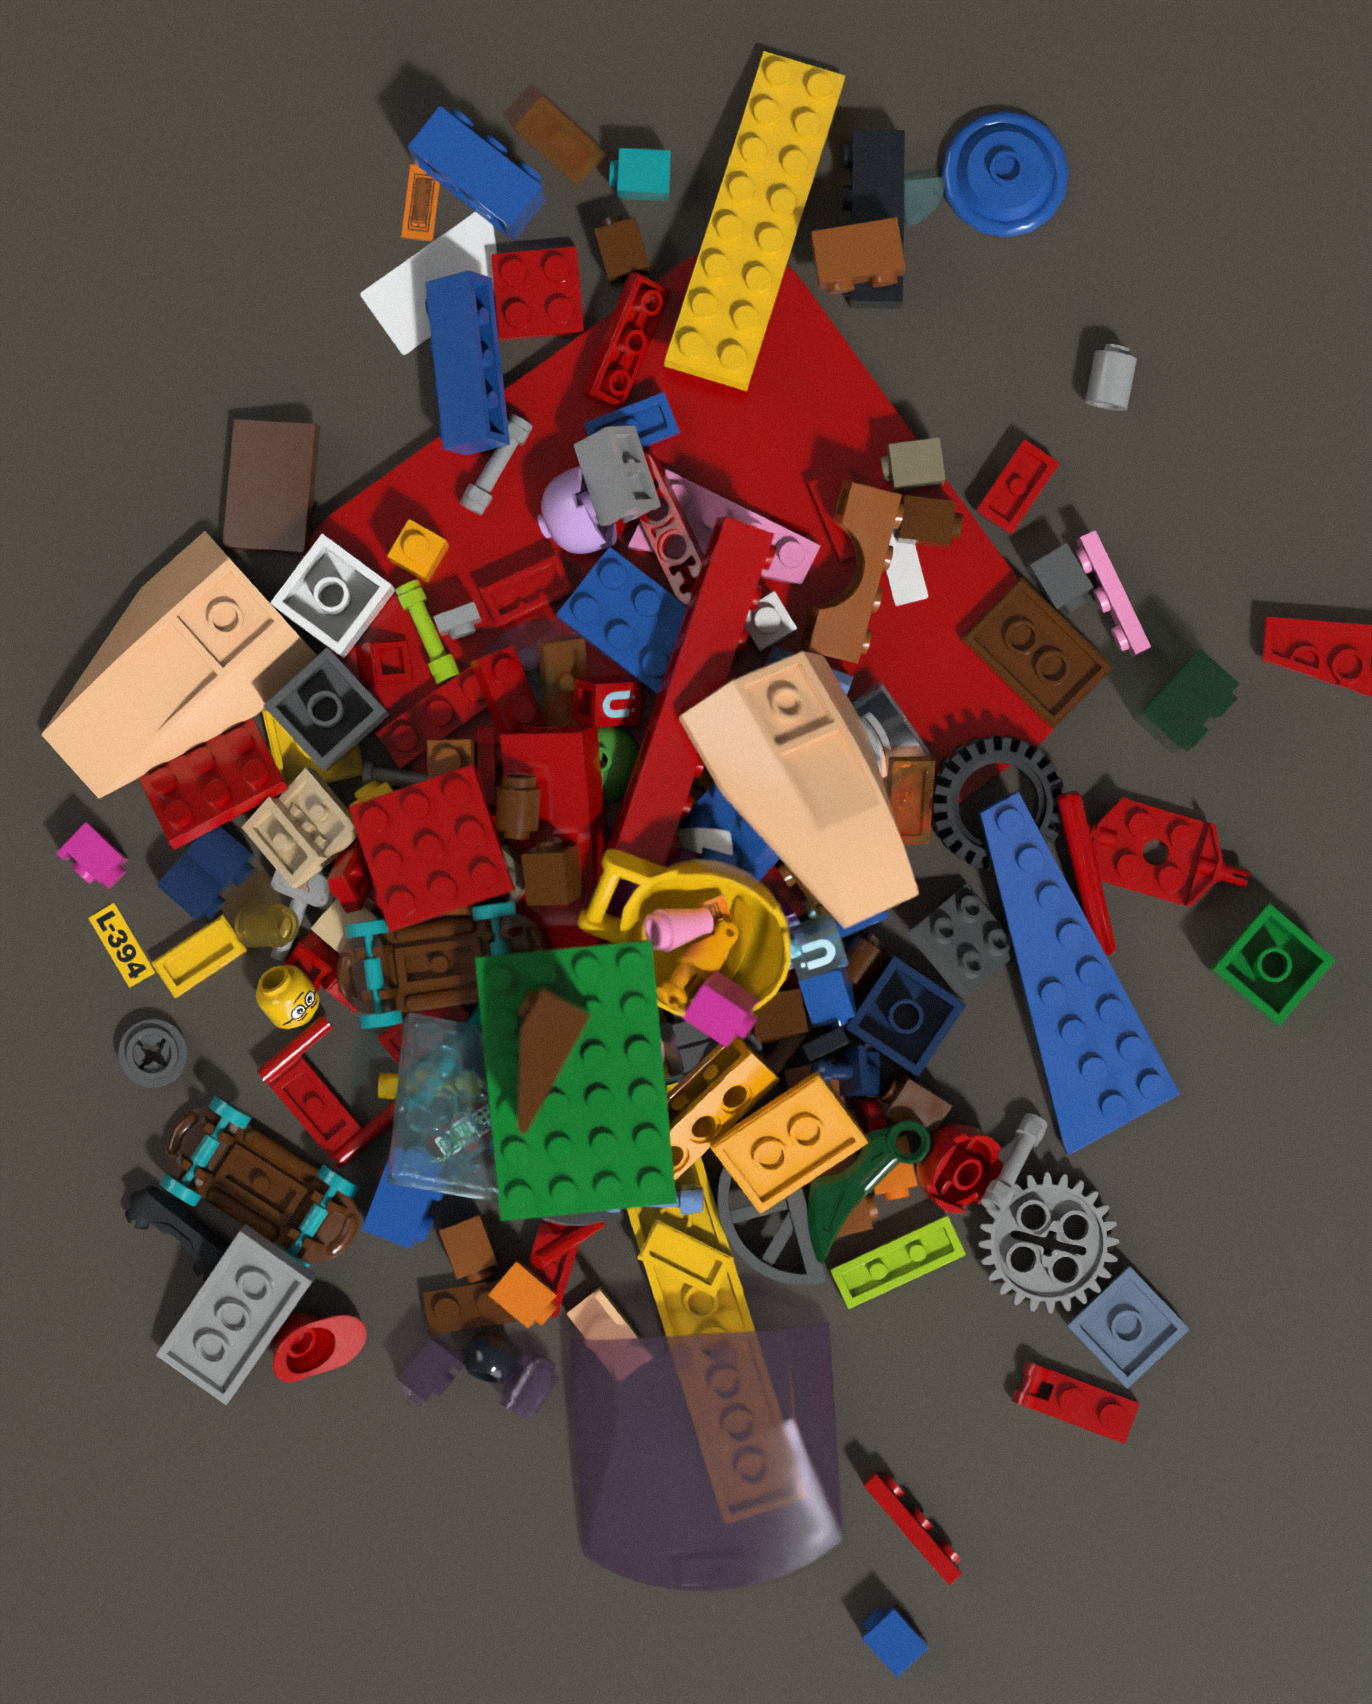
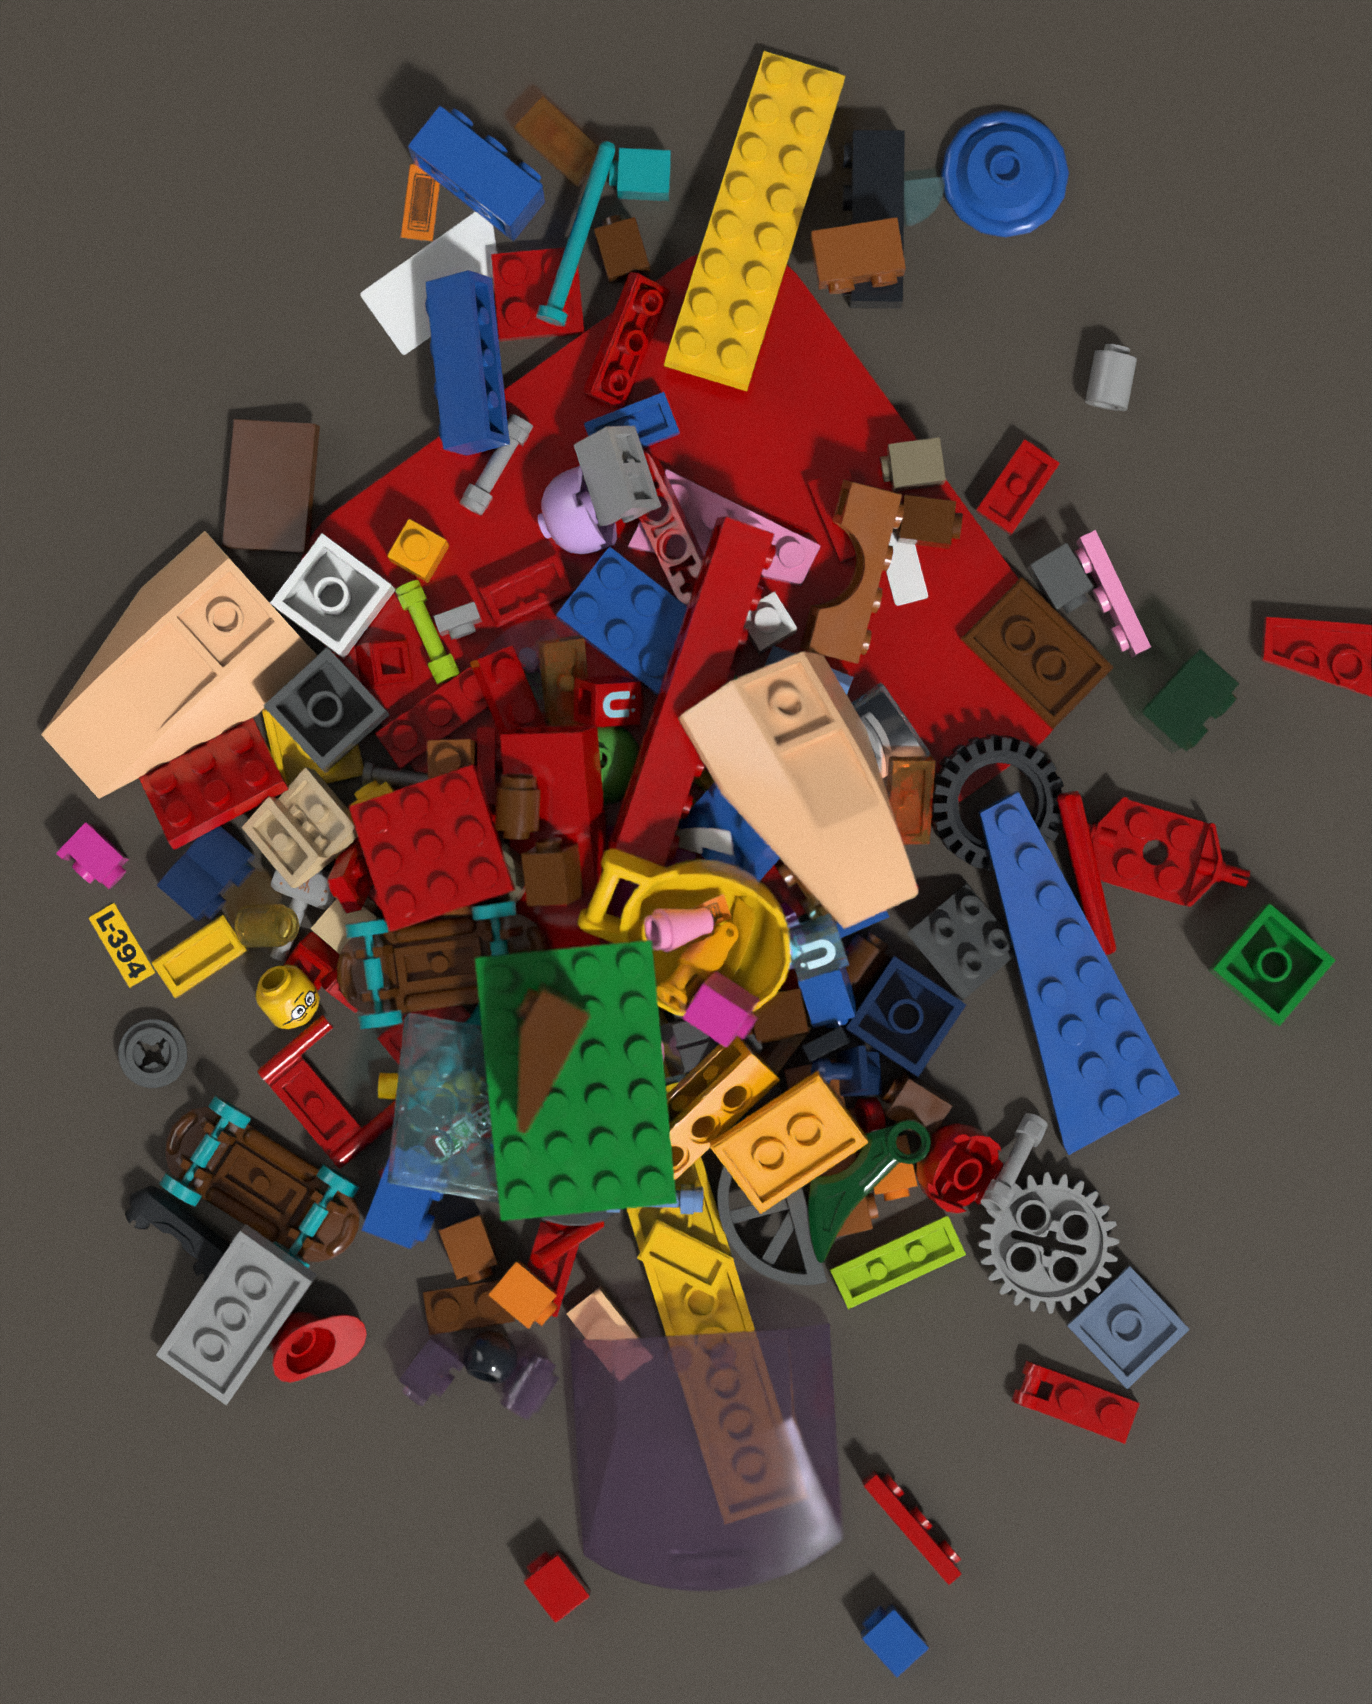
(553, 311): none -> teal bar
(555, 1584): none -> red brick

